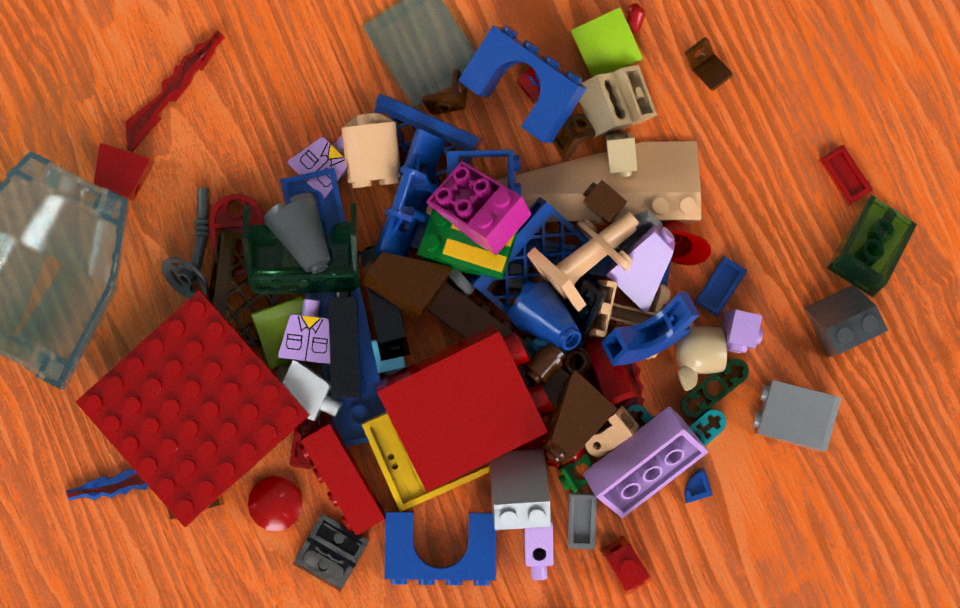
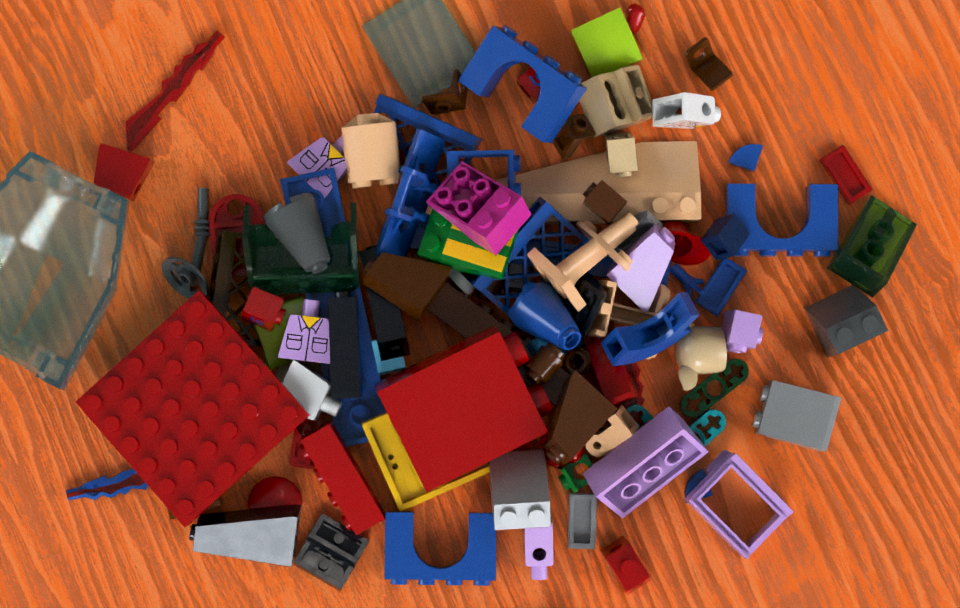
(250, 534): none -> slope
(263, 309): none -> red brick
(687, 281): none -> blue bar
(696, 111): none -> white torso
(715, 471): none -> lavender piece
(725, 236): none -> dark blue panel
(746, 157): none -> blue tile
(816, 236): none -> blue arch

